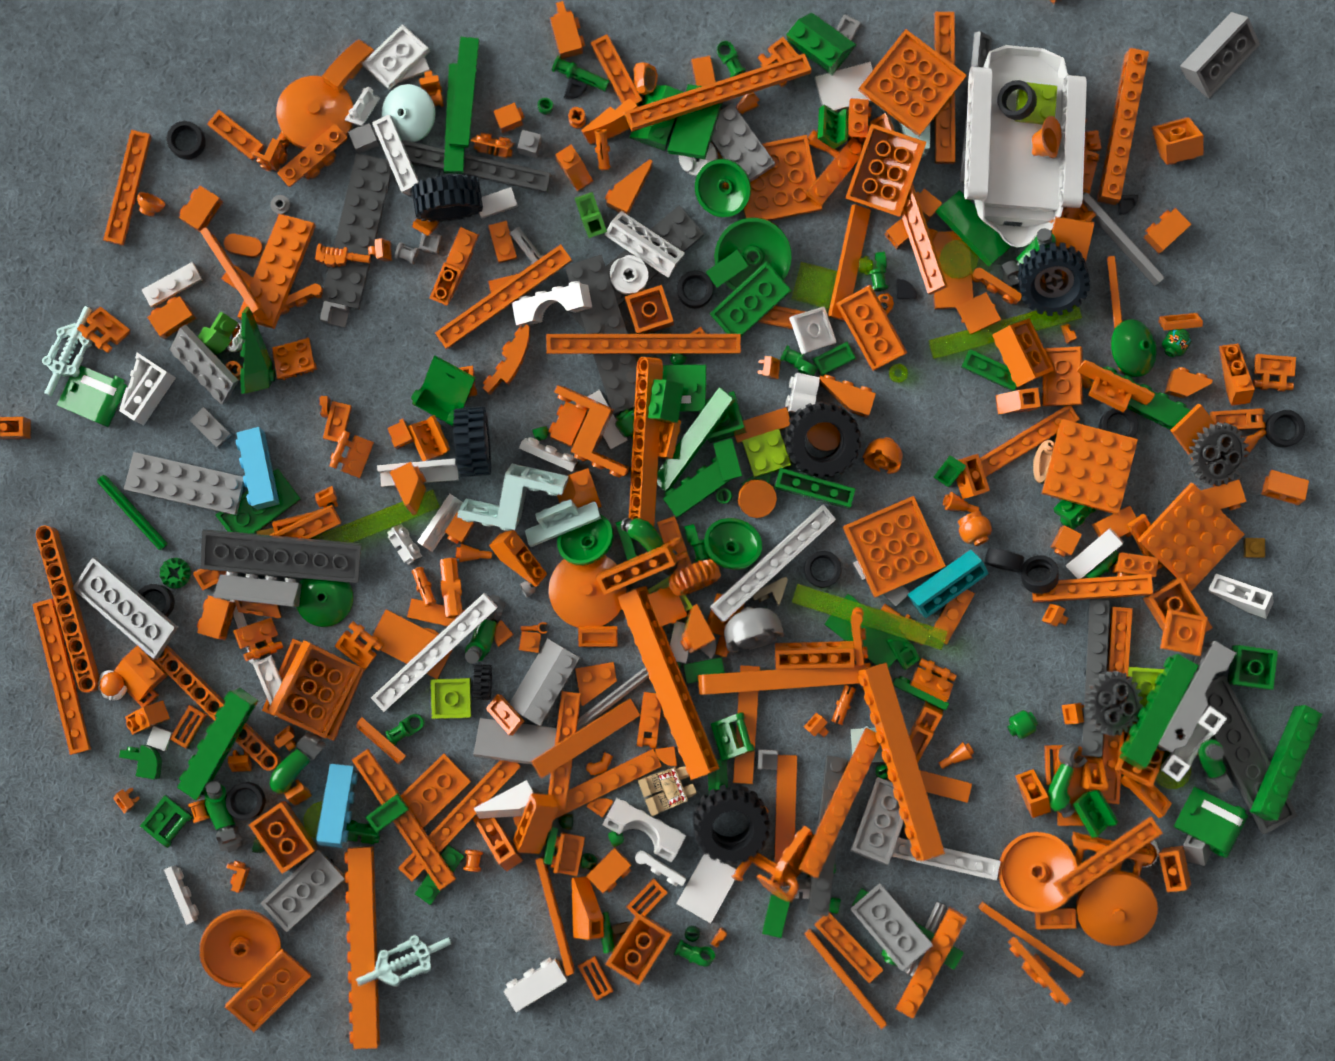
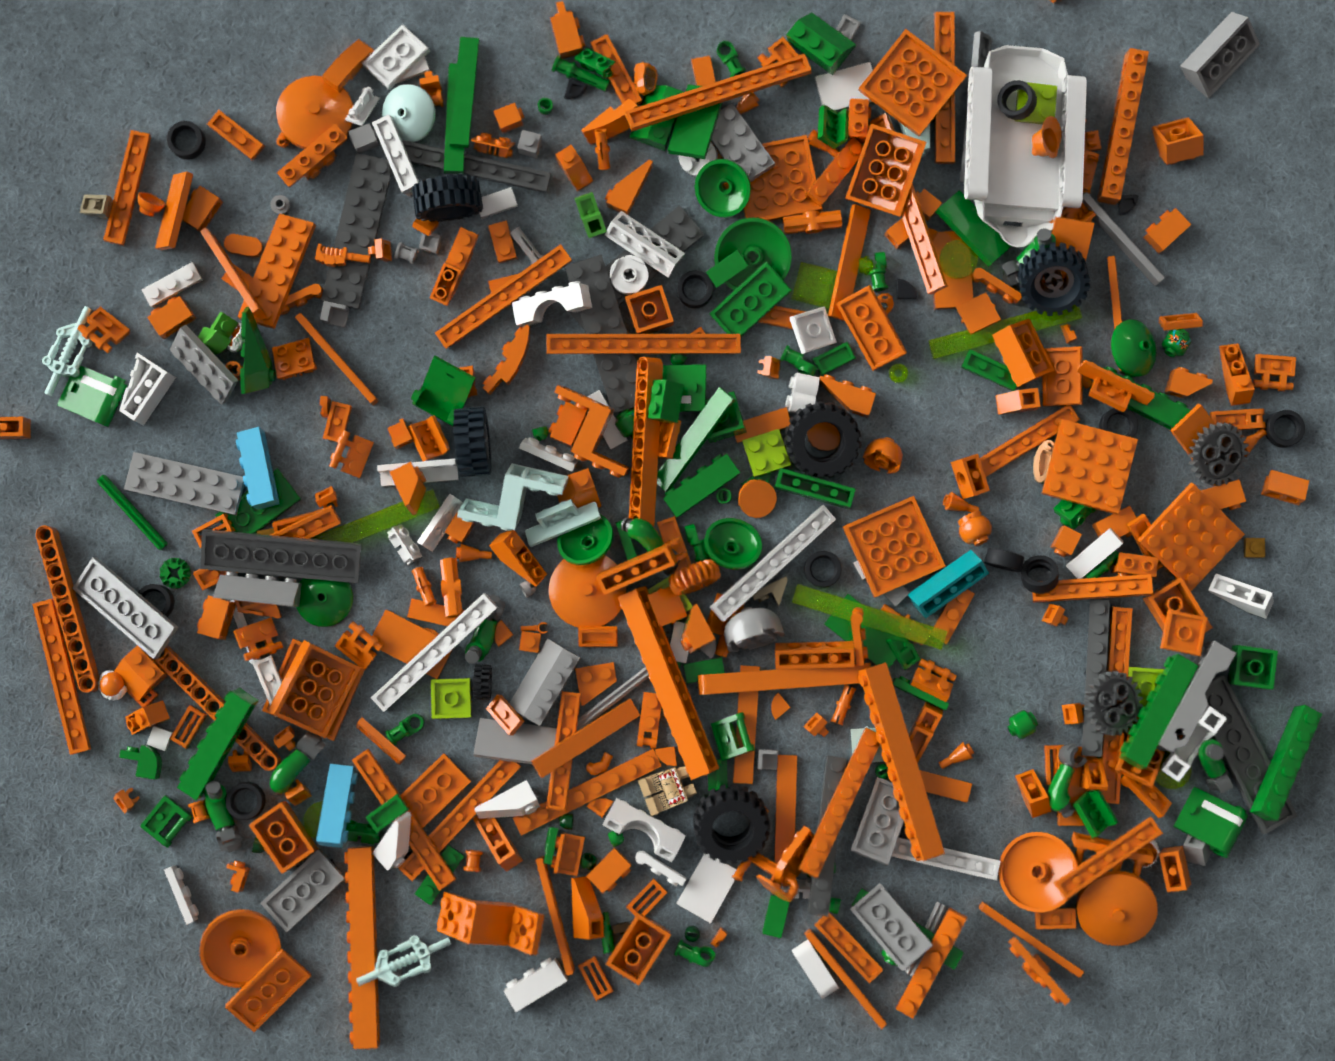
(96, 205): none -> dark tan slope
(174, 211): none -> orange tile
(211, 427): light grey plate -> none
(227, 523): none -> orange tile
(274, 156): orange bracket -> none
(336, 358): none -> orange tile
(395, 843): none -> white slope
(490, 923): none -> orange bracket
(535, 823): orange brick -> none
(573, 121): orange bush -> none
(595, 61): none -> green hinge
(727, 459): green tile -> none
(778, 706): none -> orange tile
(812, 222): none -> orange piece
(815, 969): none -> white beam
(949, 471): green tile -> none

